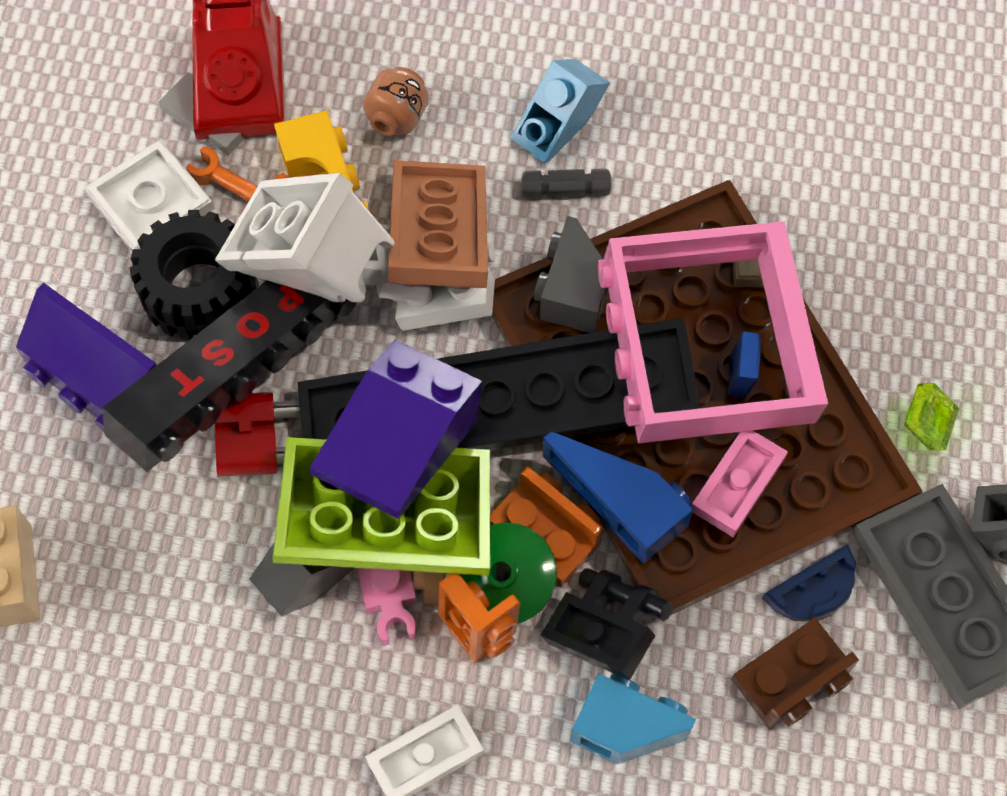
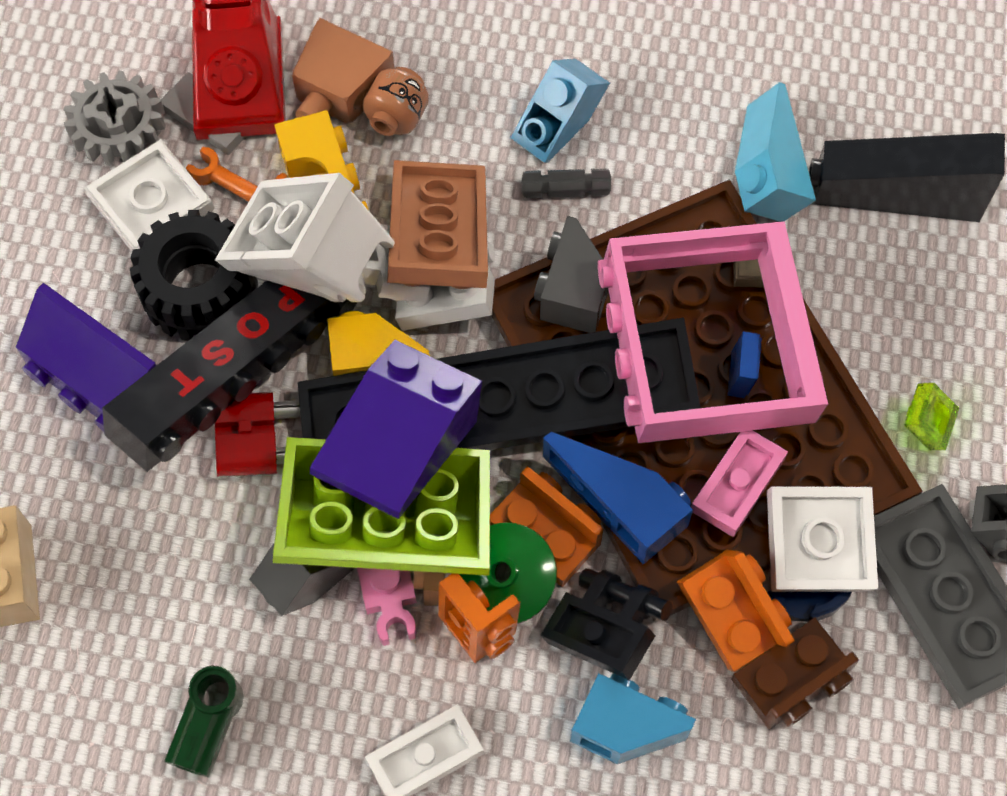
(92, 117): none -> light grey gear
(204, 726): none -> dark green piece
(337, 71): none -> nougat torso
(360, 339): none -> yellow slope
(736, 608): none -> orange bracket
(771, 159): none -> medium azure slope
(822, 539): none -> white plate
(912, 175): none -> black slope

